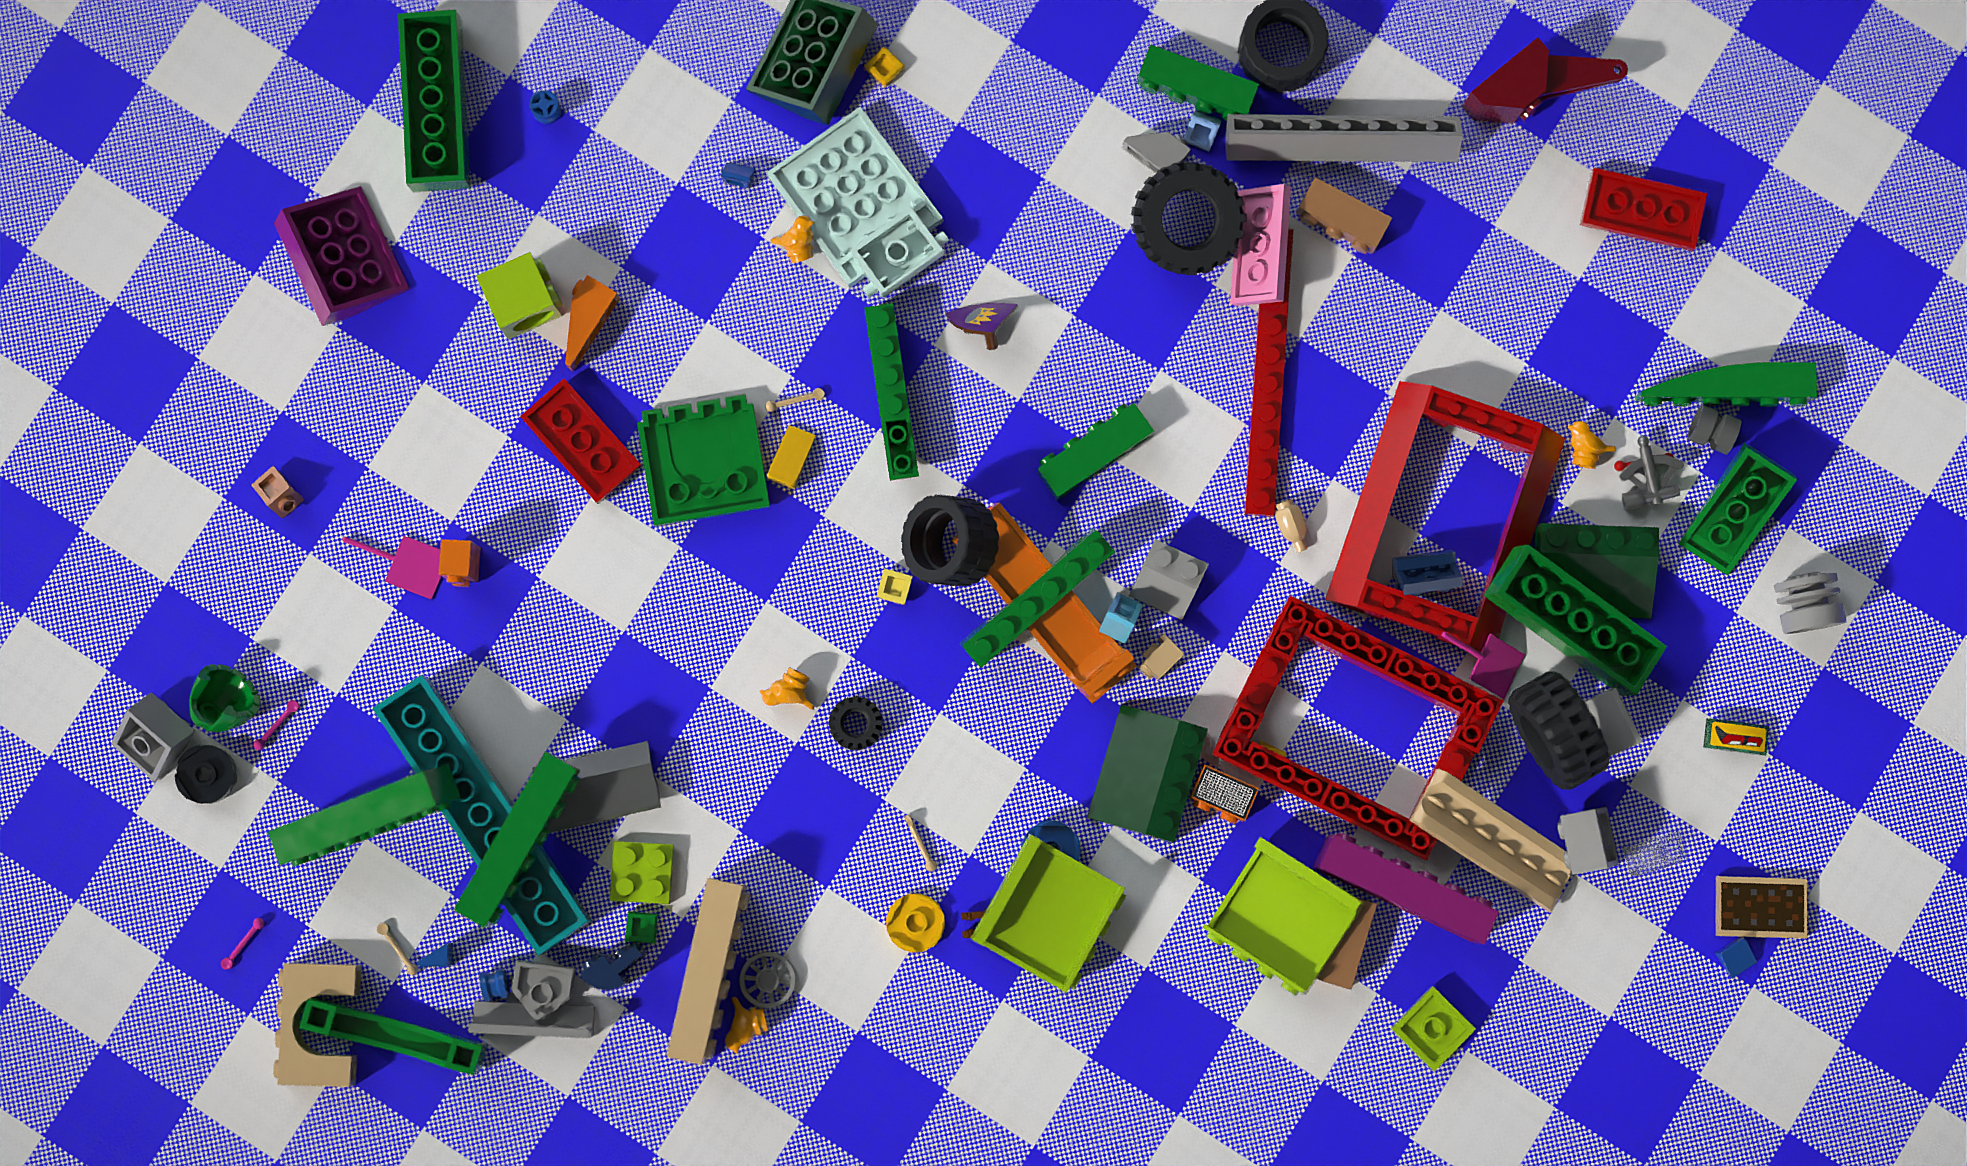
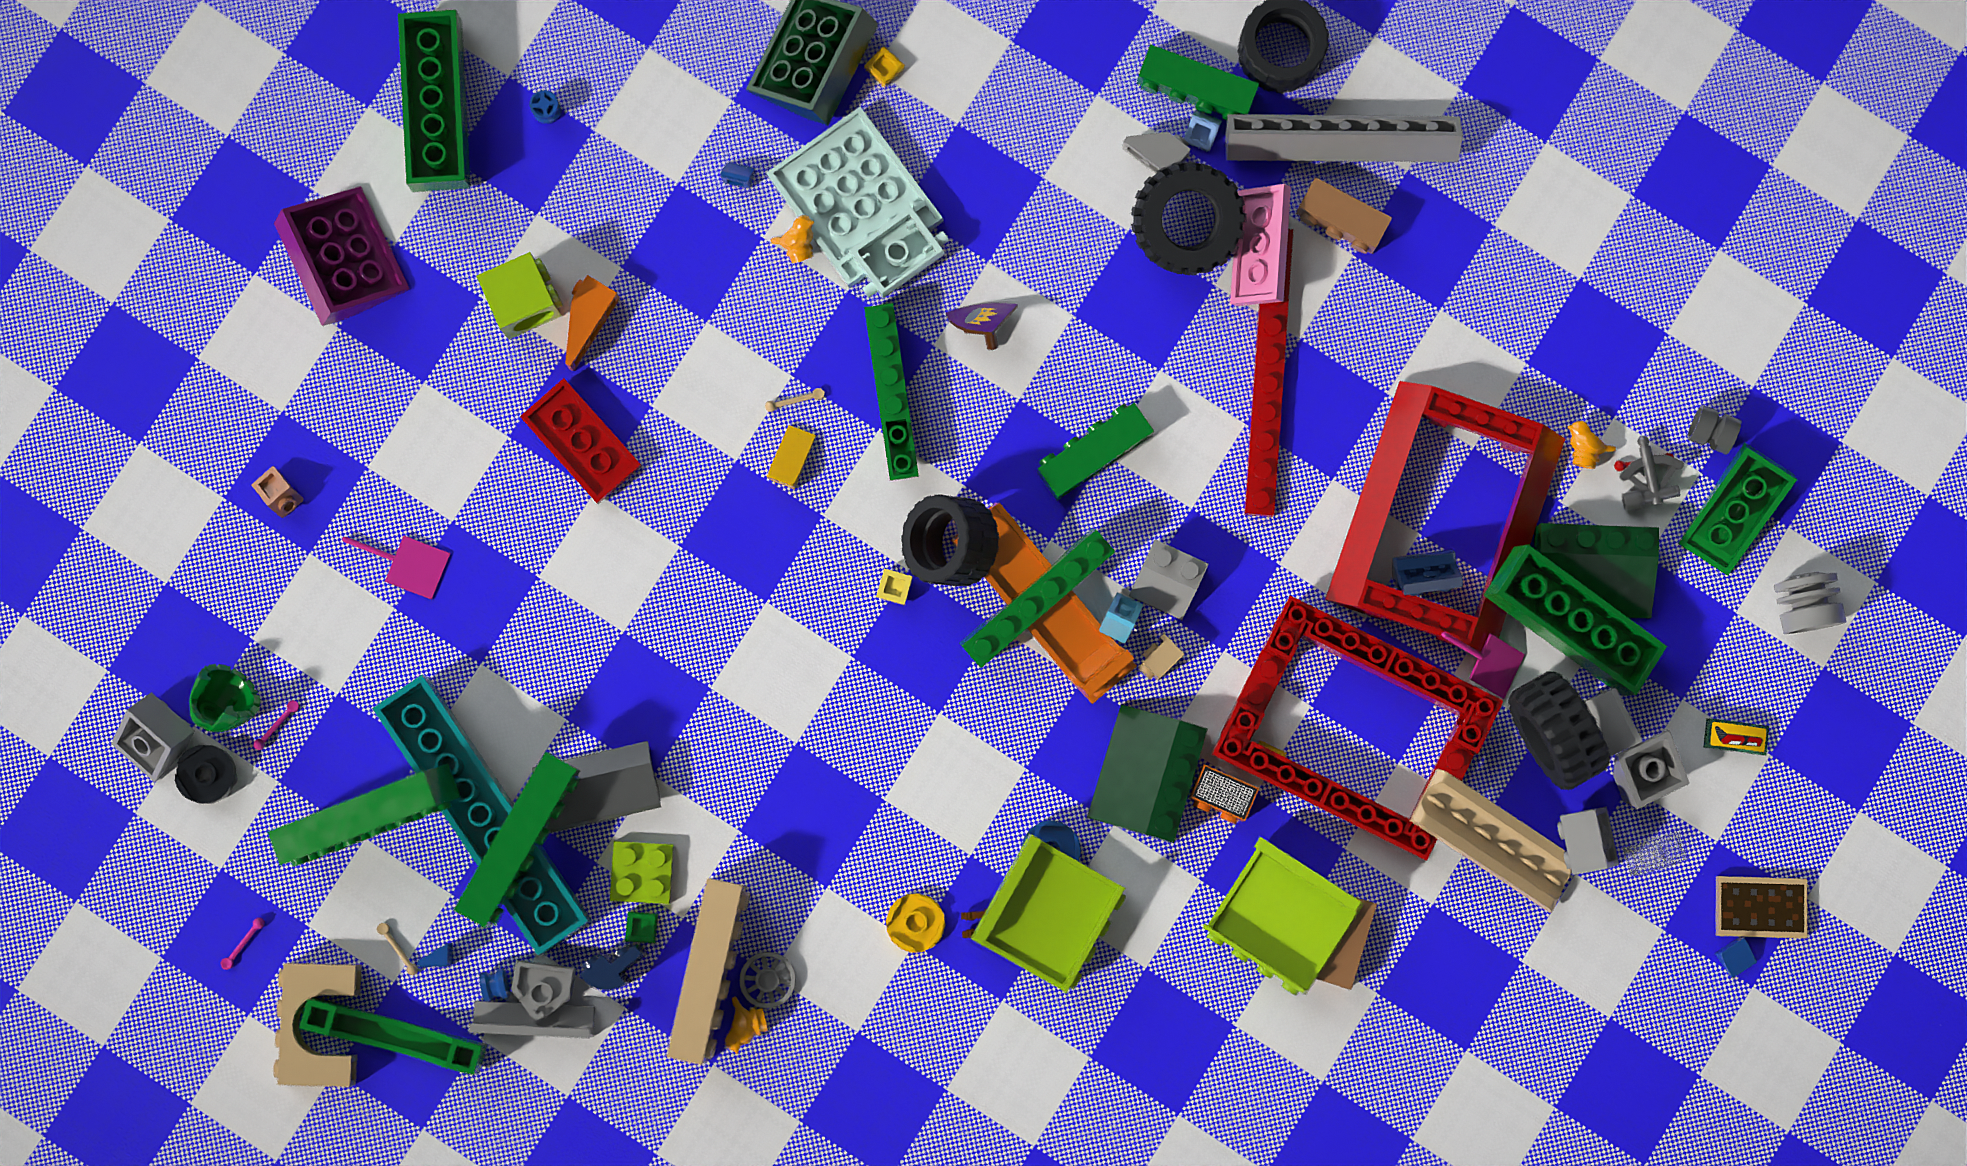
(459, 562): orange brick -> none
(702, 461): green hinge -> none
(788, 690): light orange animal -> none
(838, 716): black tyre -> none
(930, 864): tan hinge -> none
(1292, 523): tan plant -> none
(1405, 889): magenta brick -> none
(1432, 1028): lime plate -> none
(1534, 77): dark red slope -> none
(1643, 209): red plate -> none
(1649, 770): none -> light grey slope
(1739, 385): green slope -> none

